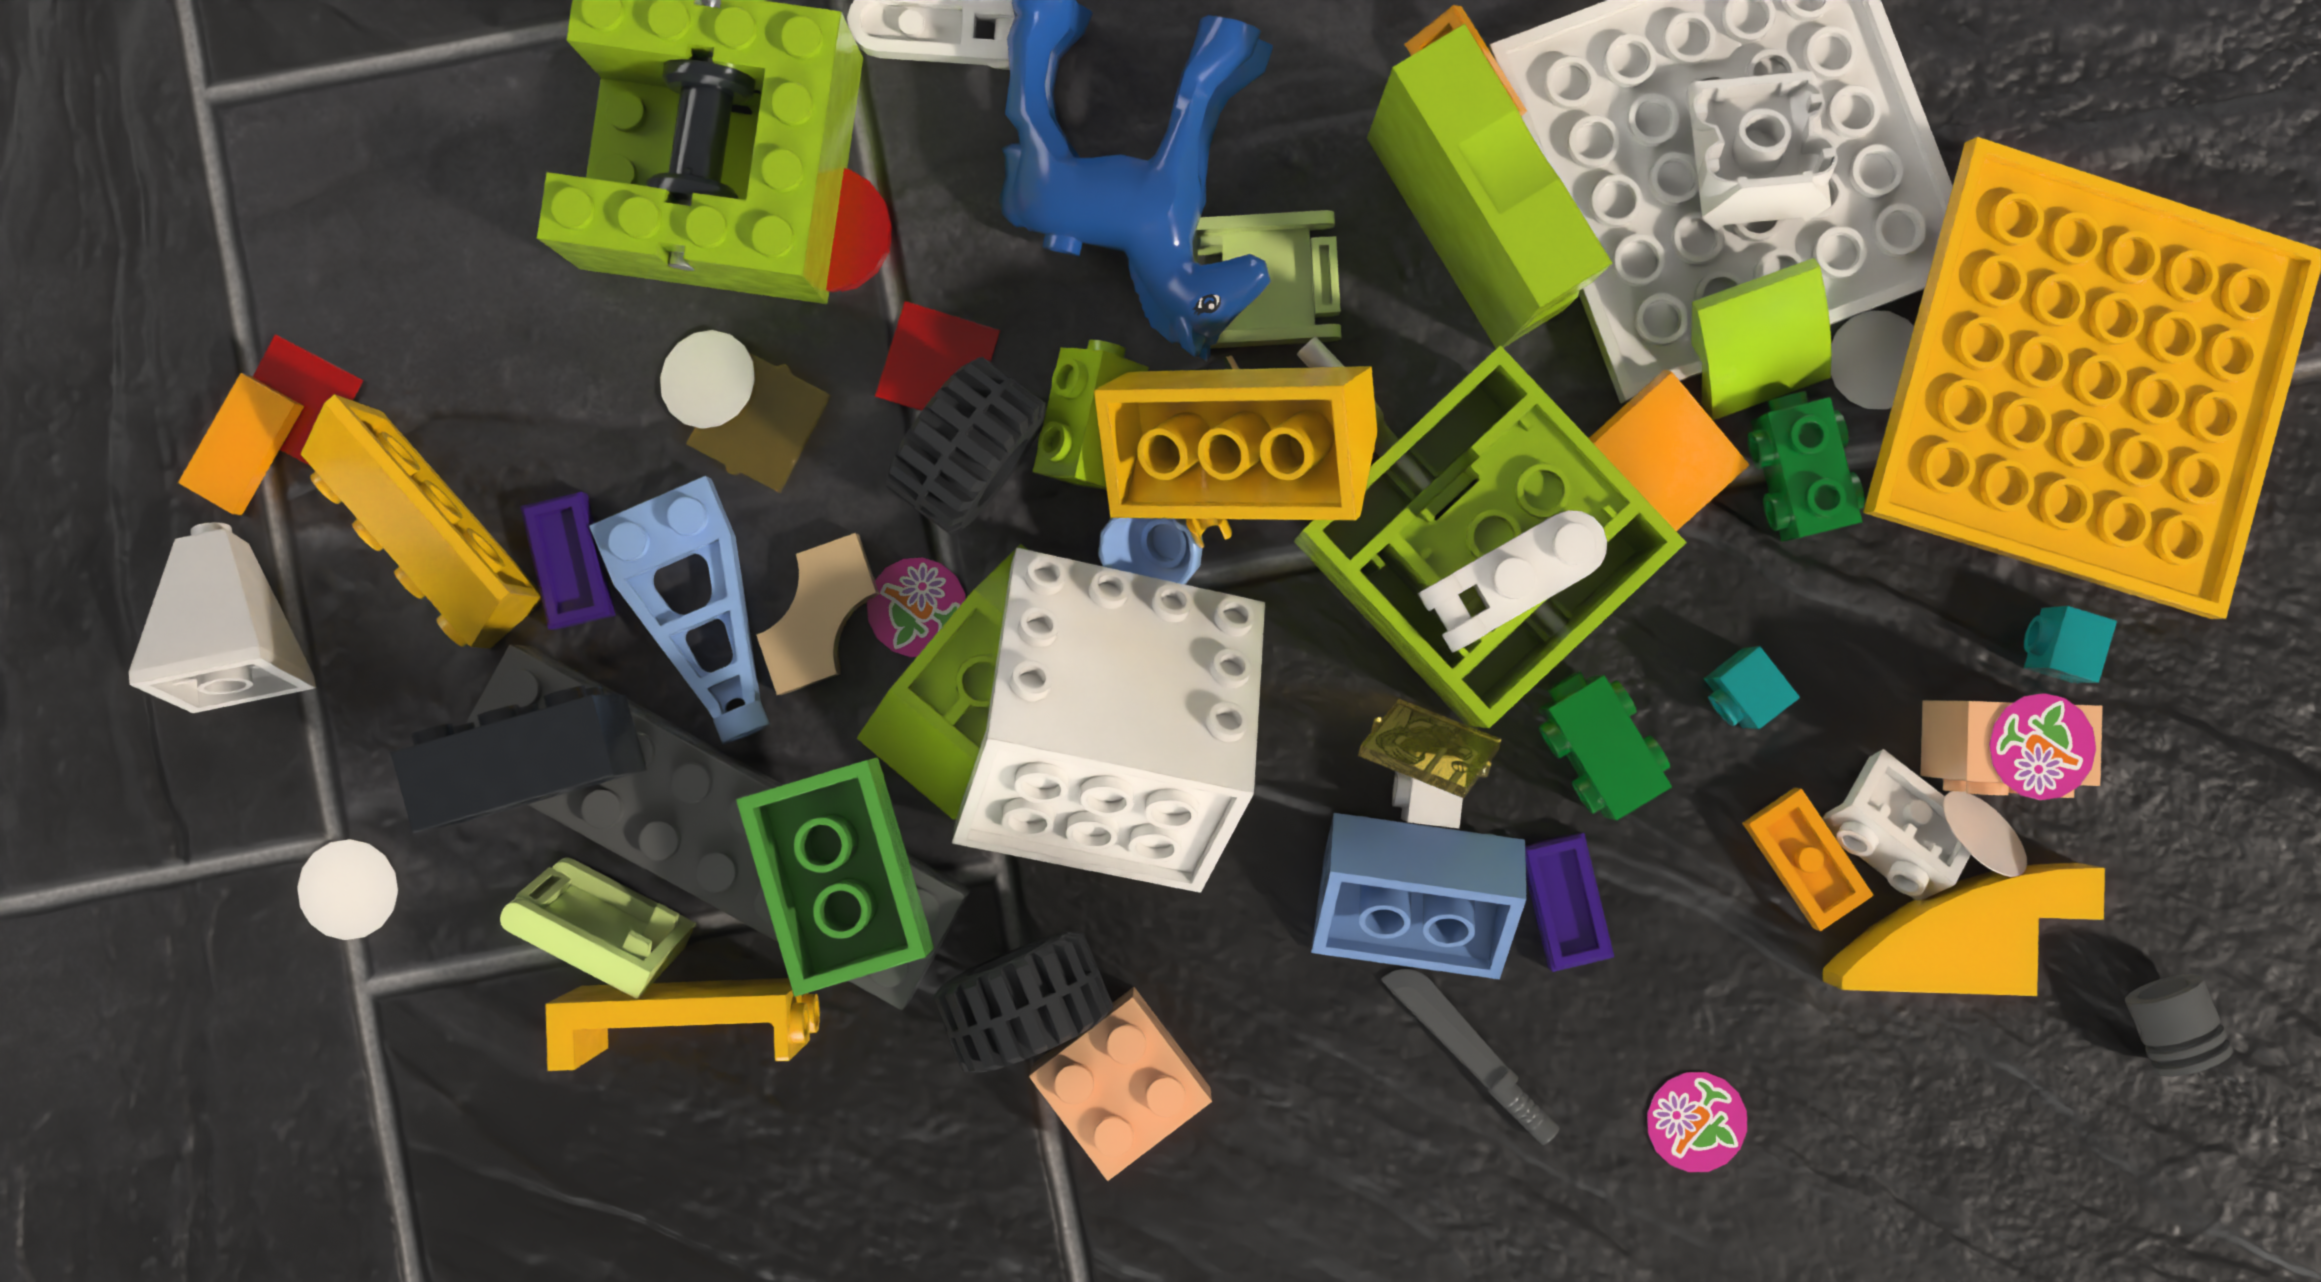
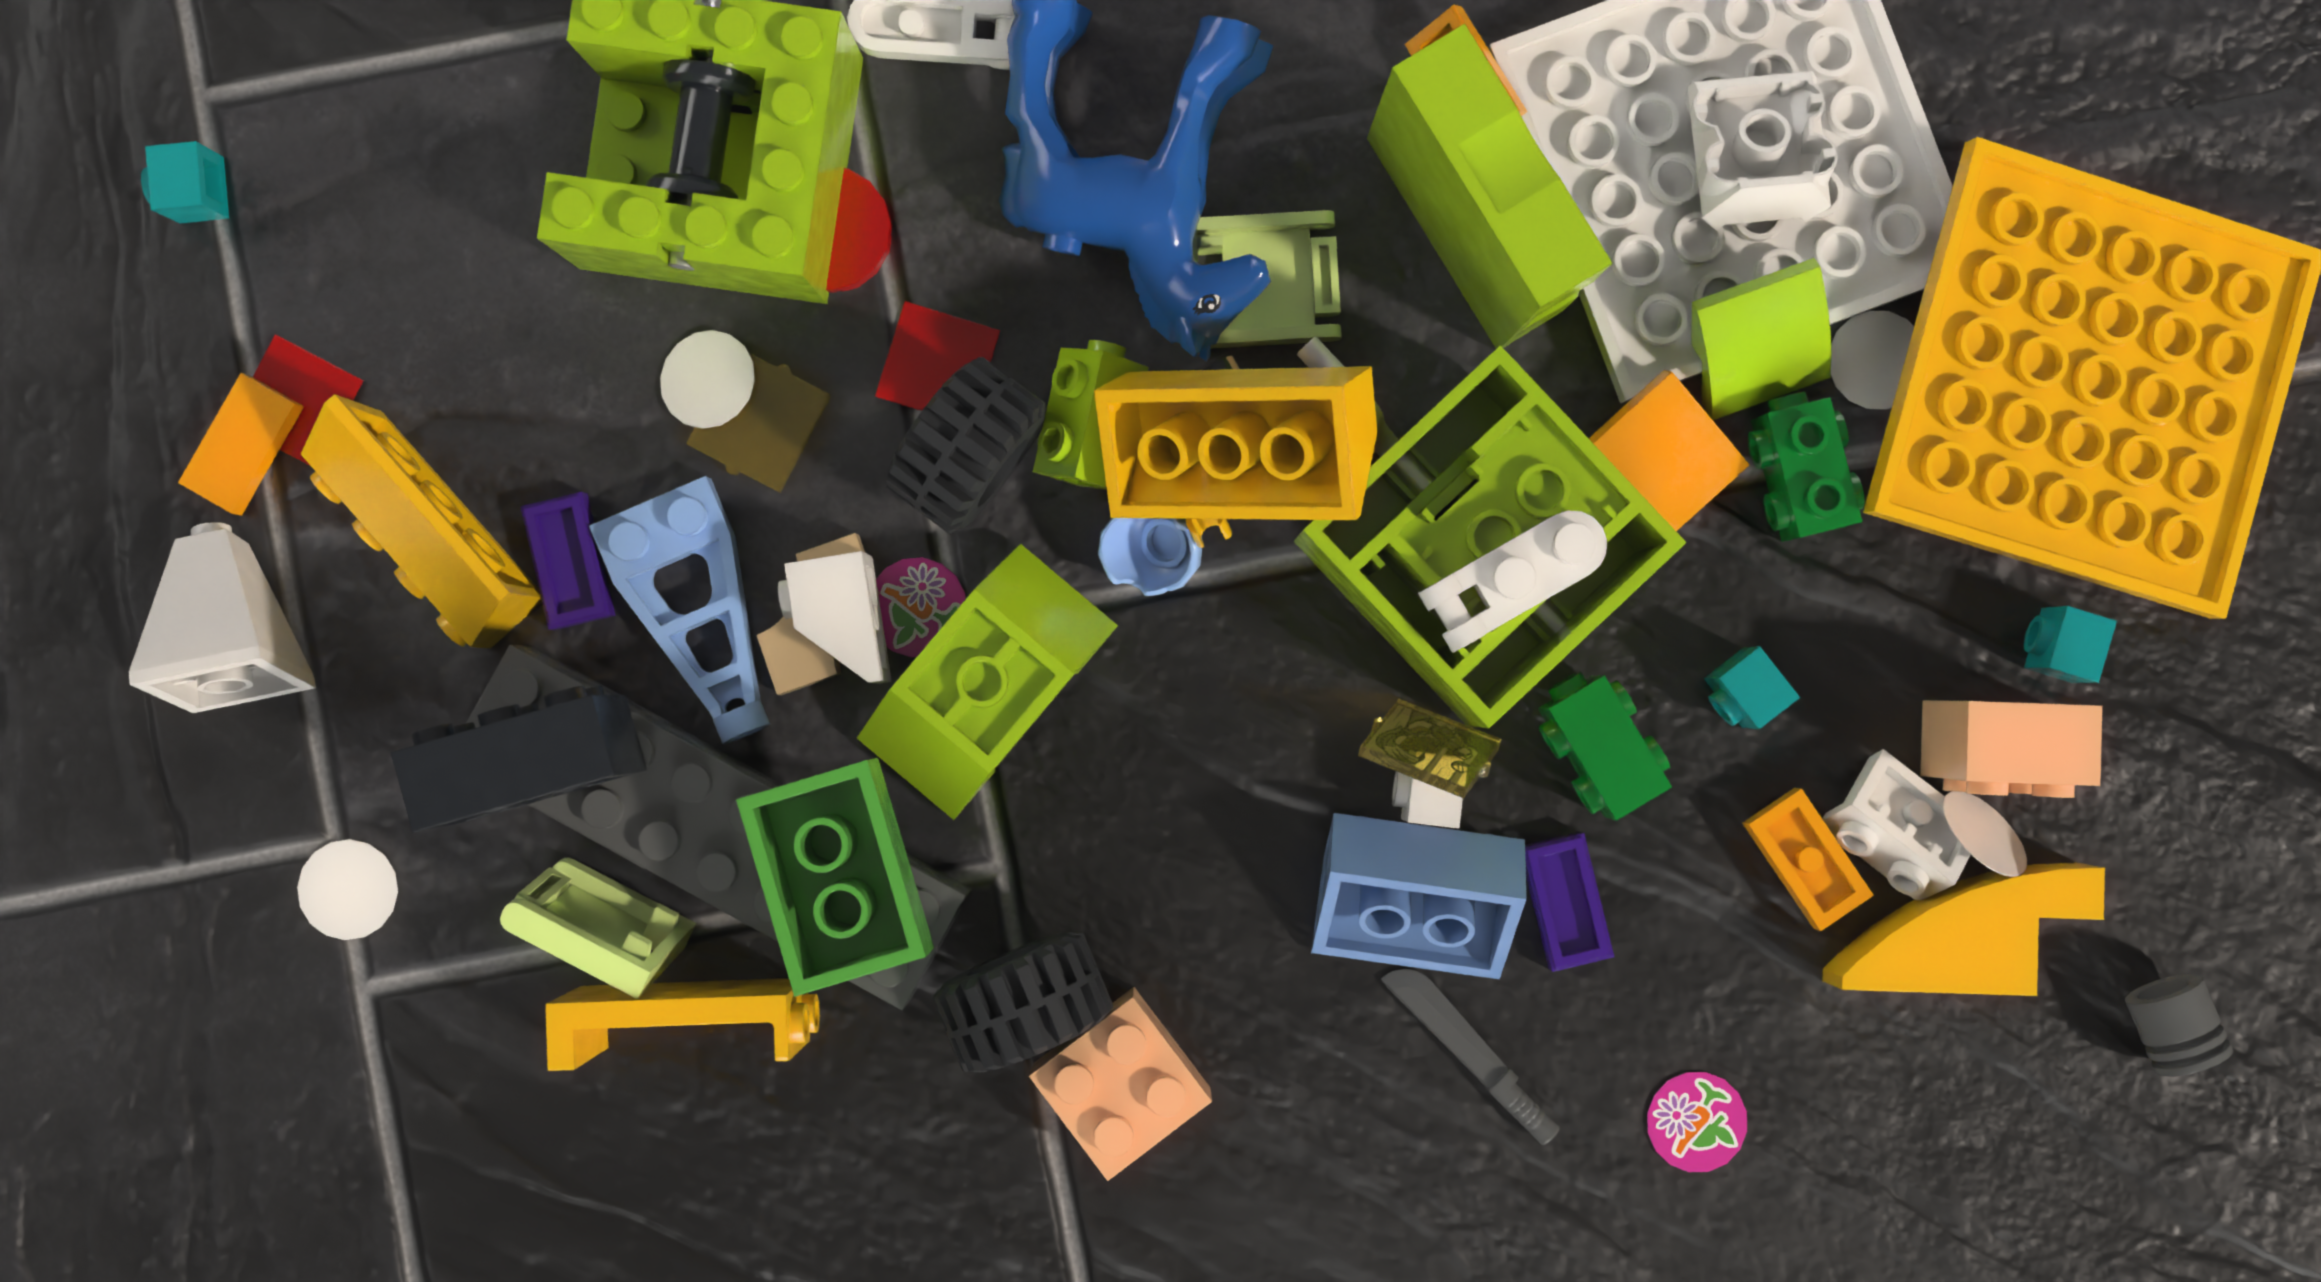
(185, 182): none -> teal plate
(839, 610): none -> white slope
(1117, 723): white bracket -> none
(2042, 746): sticker -> none

